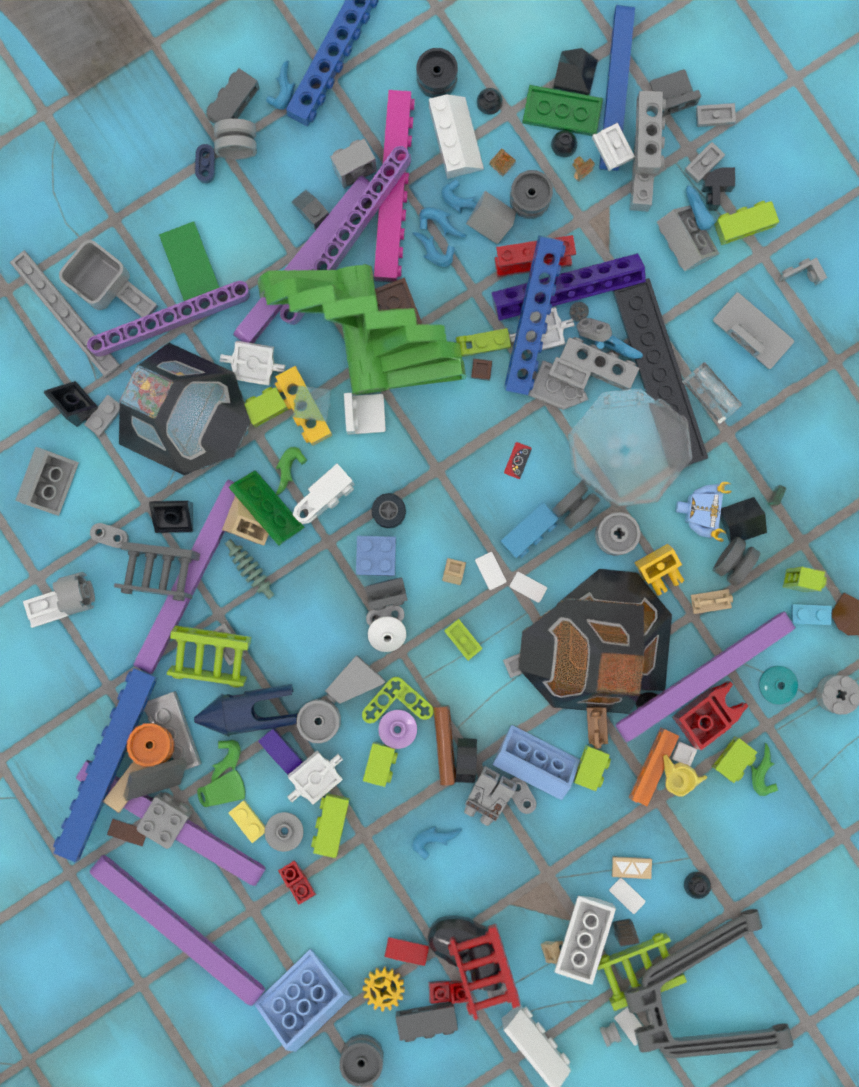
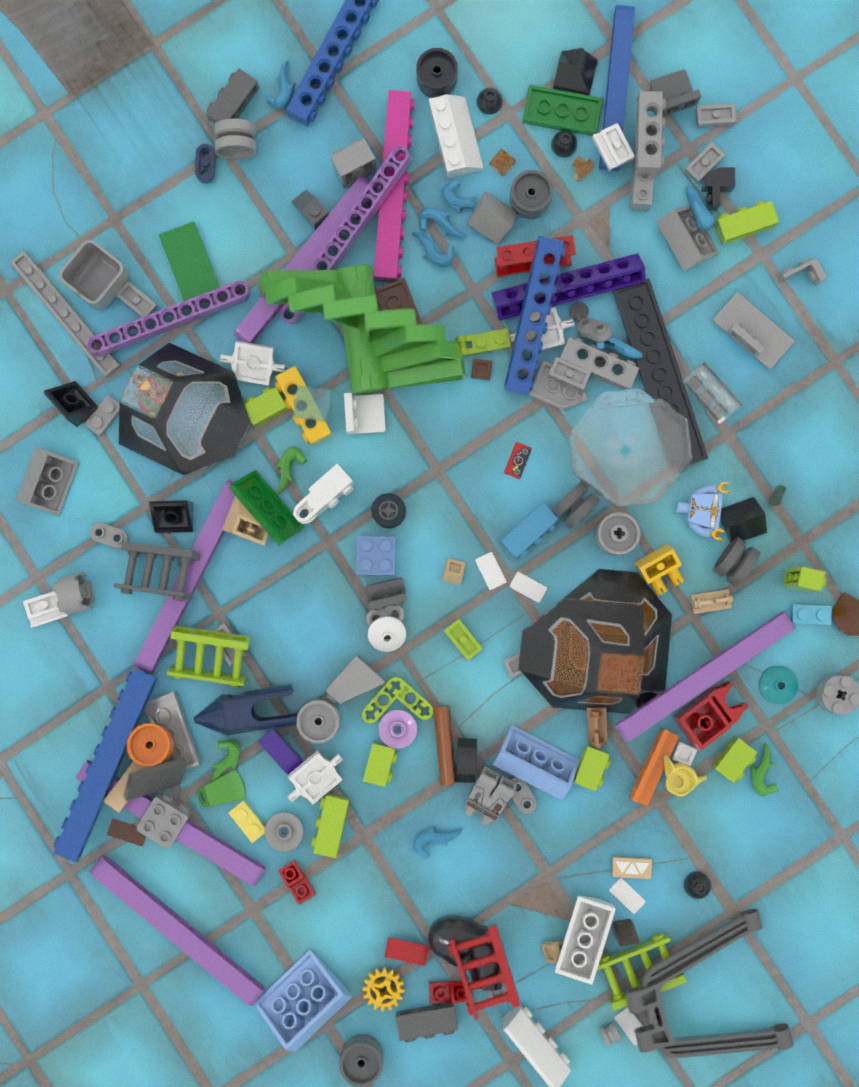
(249, 569): sand green piece -> none

